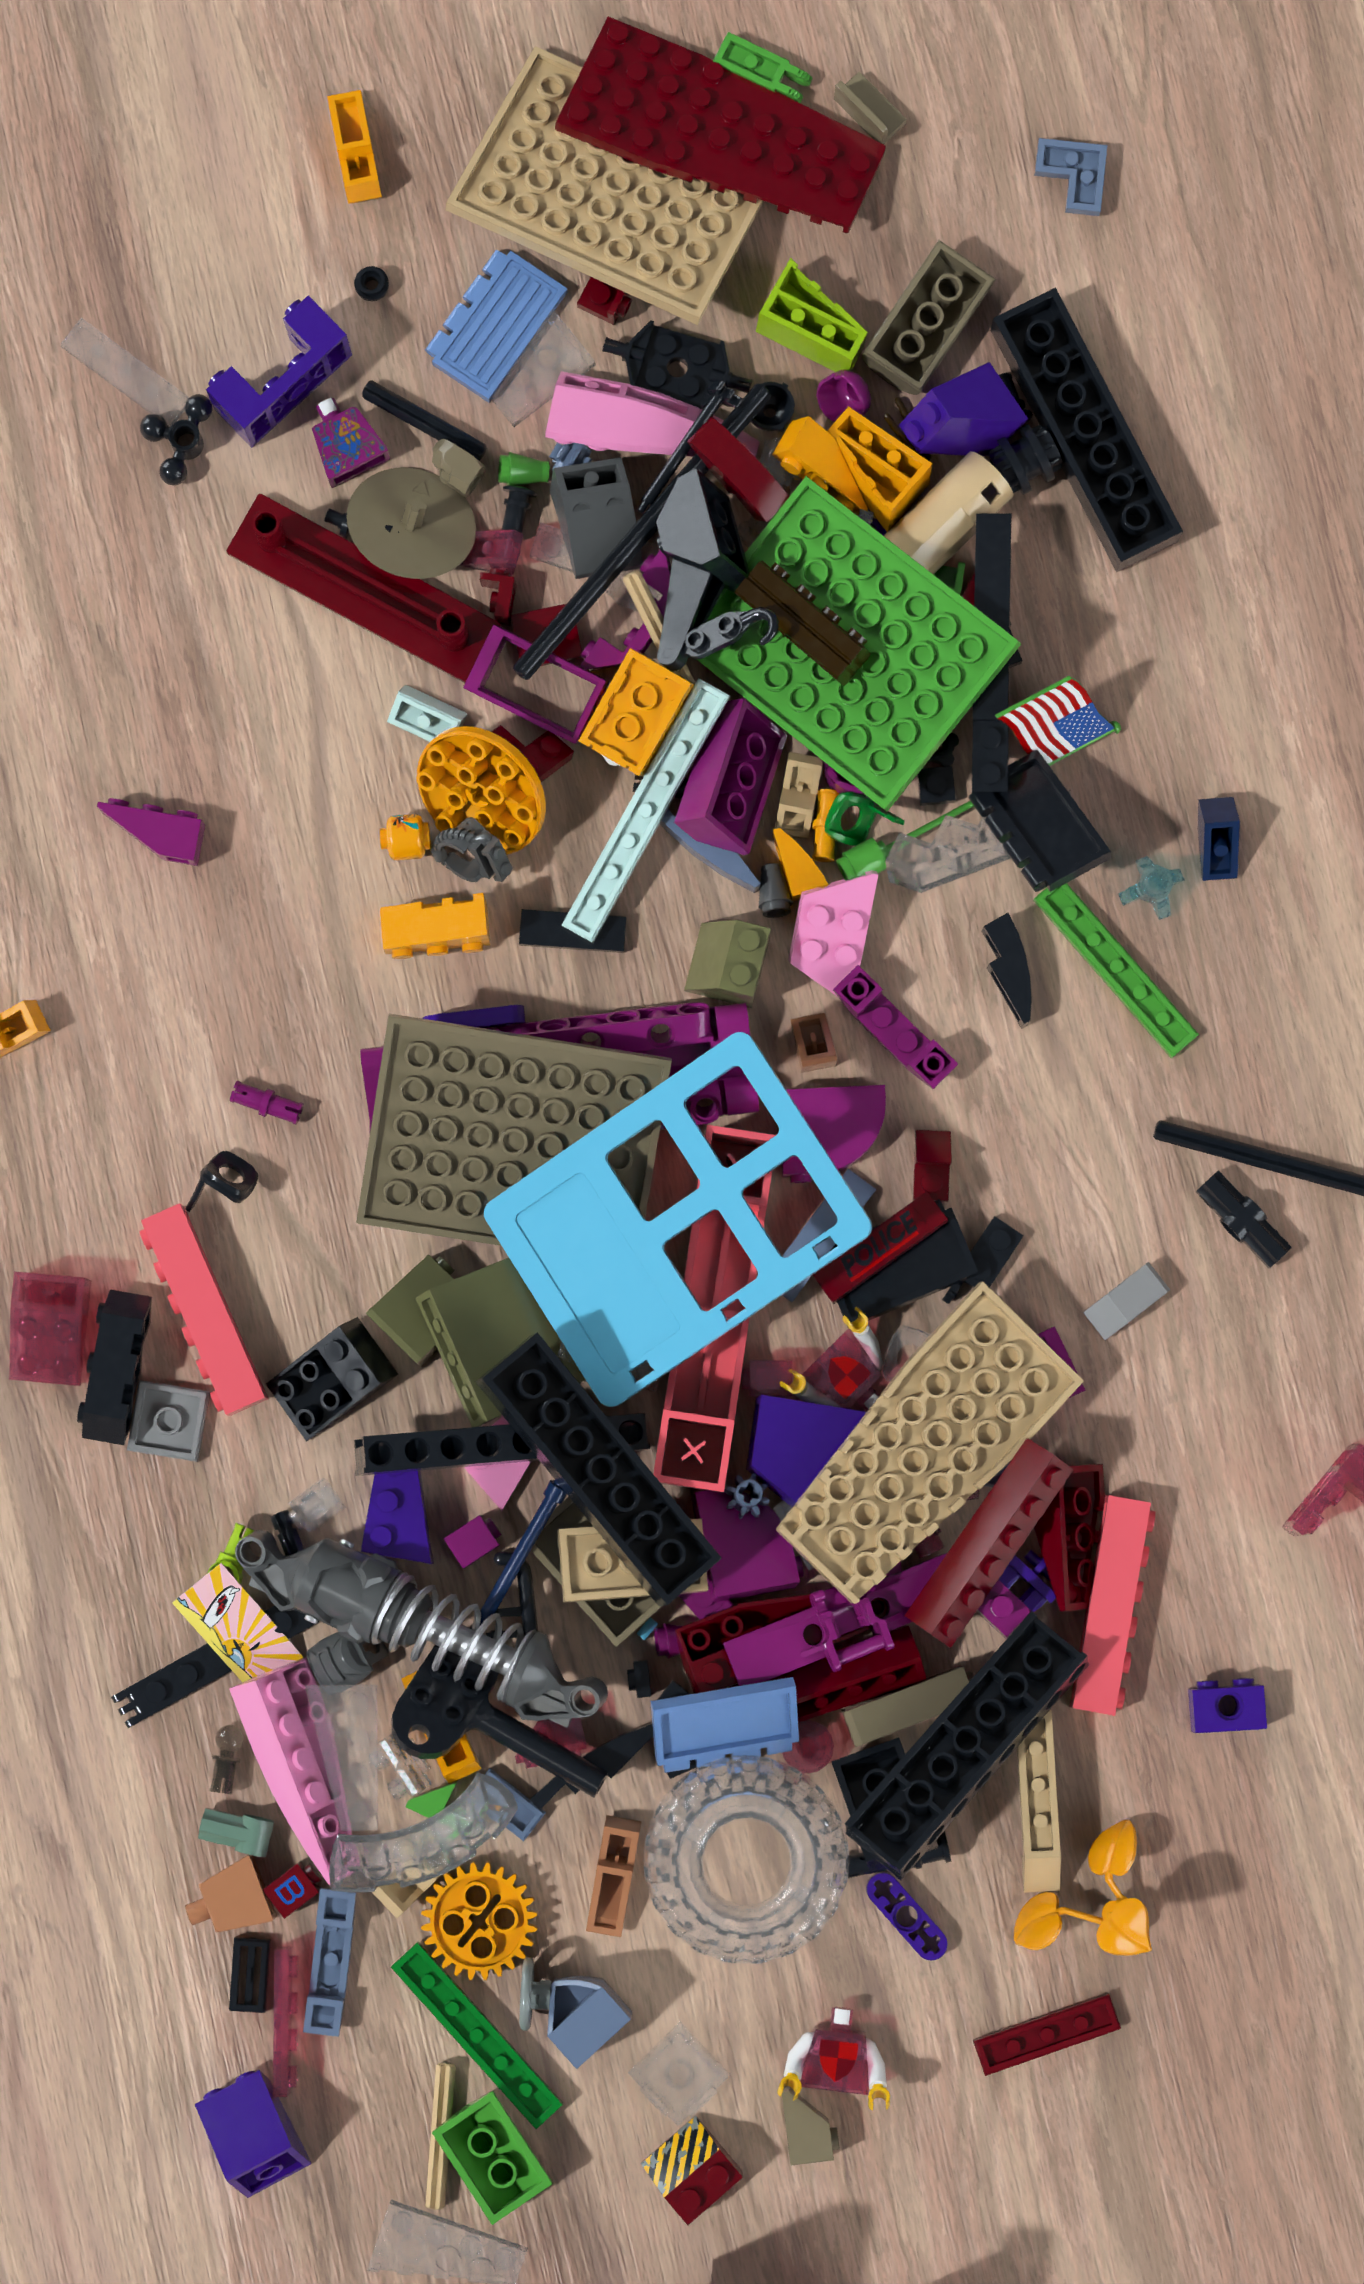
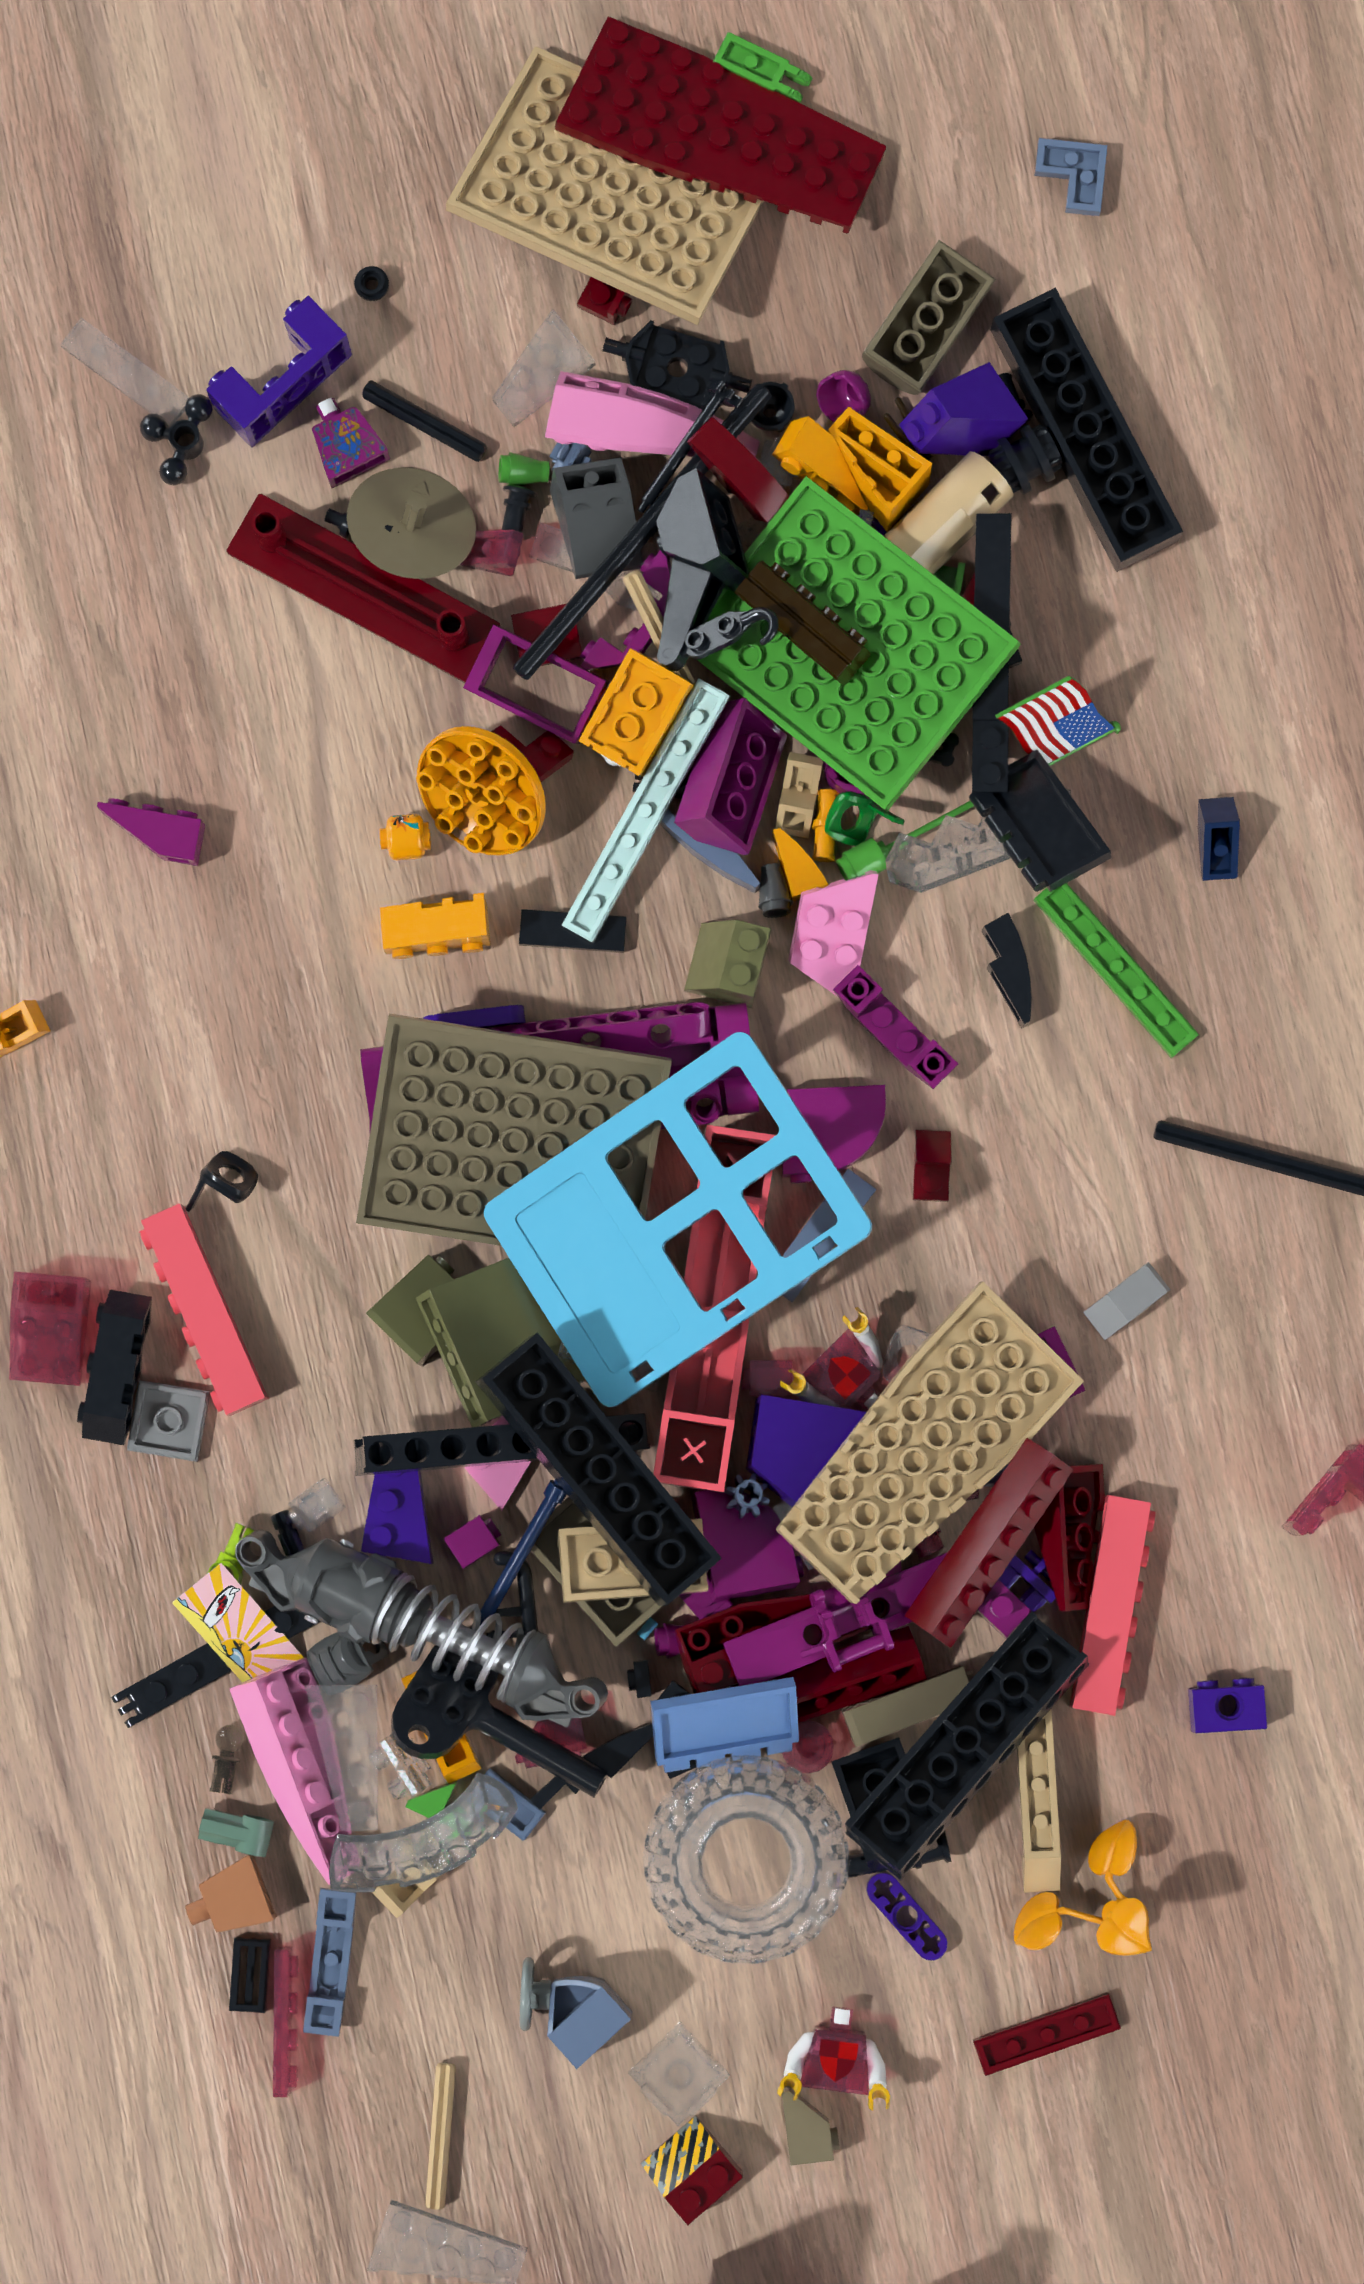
(251, 2134): dark purple slope -> none
(266, 1102): magenta pin -> none
(293, 1888): dark red brick -> none
(331, 1378): black slope -> none
(354, 146): light orange slope -> none
(423, 714): light aqua slope -> none
(457, 467): dark tan rock -> none
(477, 2035): green plate -> none
(484, 846): dark grey piece -> none
(491, 2157): bright green slope -> none
(497, 325): medium blue hinge -> none
(502, 601): dark red bracket -> none
(504, 1940): light orange gear -> none
(613, 1876): nougat slope -> none
(810, 323): lime wedge -> none
(813, 1042): nougat slope -> none
(869, 108): dark tan panel -> none
(881, 1247): dark red tile -> none
(921, 1271): black hinge -> none
(936, 785): black plate -> none
(989, 1255): black hinge -> none
(1153, 886): clear light blue rock -> none
(1243, 1219): black piece -> none

